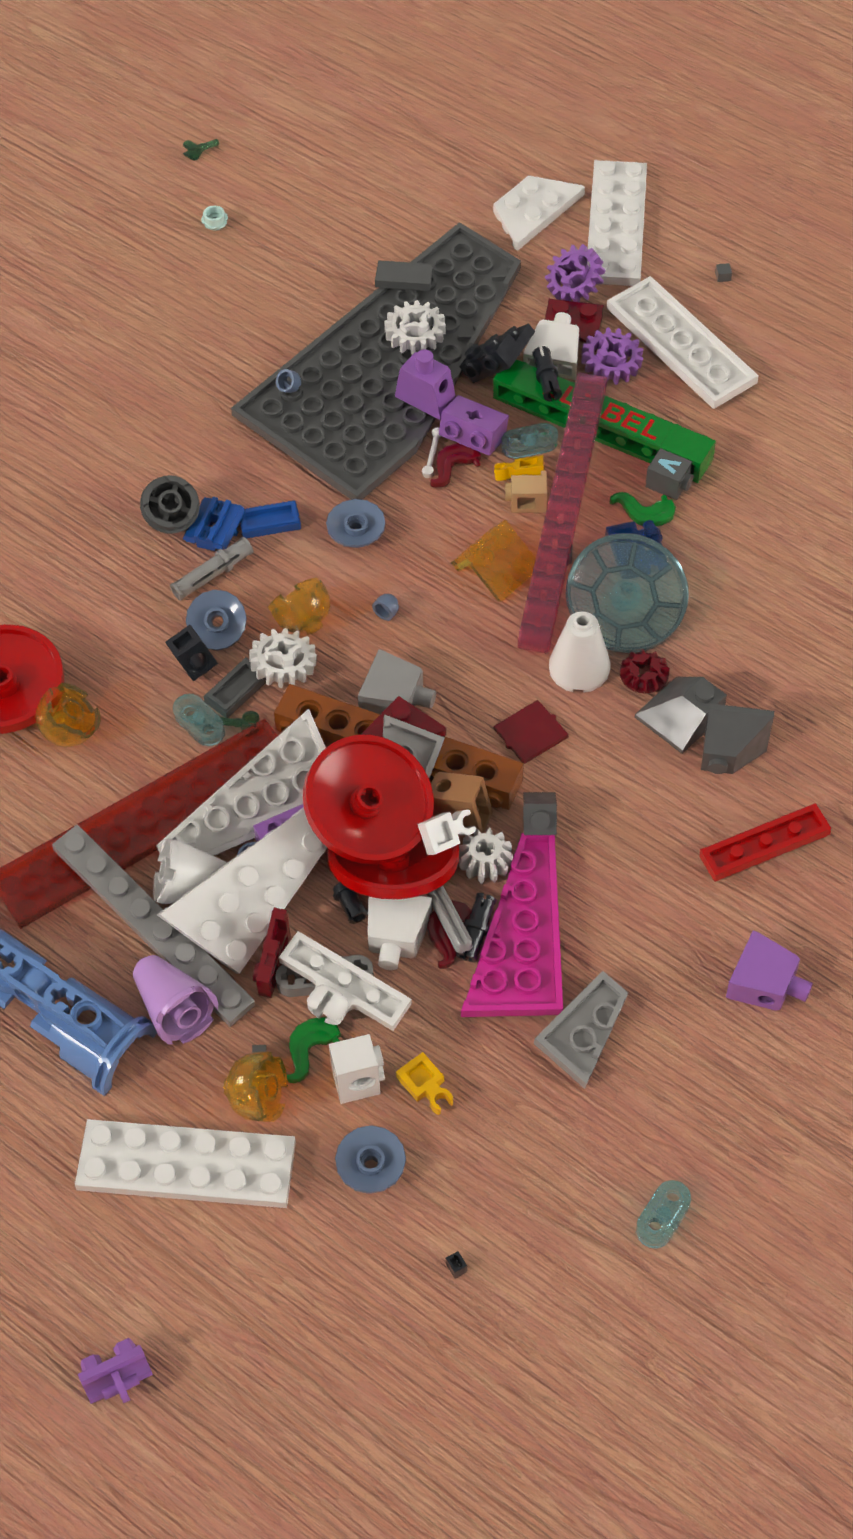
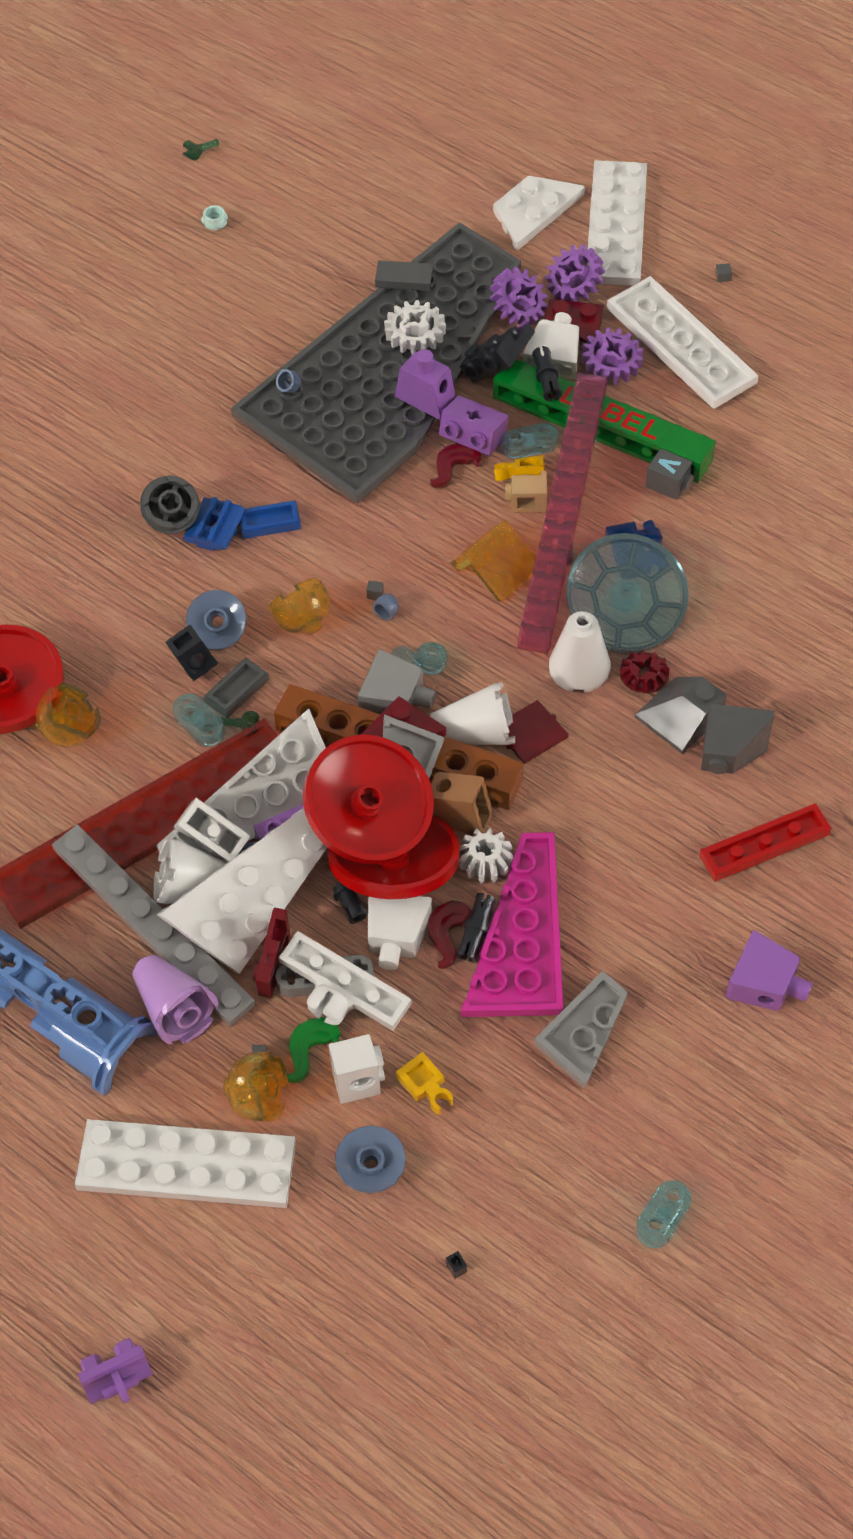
(211, 831): none -> white brick
(212, 568): light grey pin -> none
(282, 657): white gear -> none
(355, 523): sand blue dish -> none
(374, 590): none -> dark grey piece
(422, 659): none -> clear light blue plate
(428, 470): white hinge -> none
(443, 830): white plate -> none
(450, 920): light grey axle -> none
(478, 718): none -> white cone
(518, 297): none -> medium lavender gear
(539, 813): dark grey brick -> none
(660, 512): green piece -> none

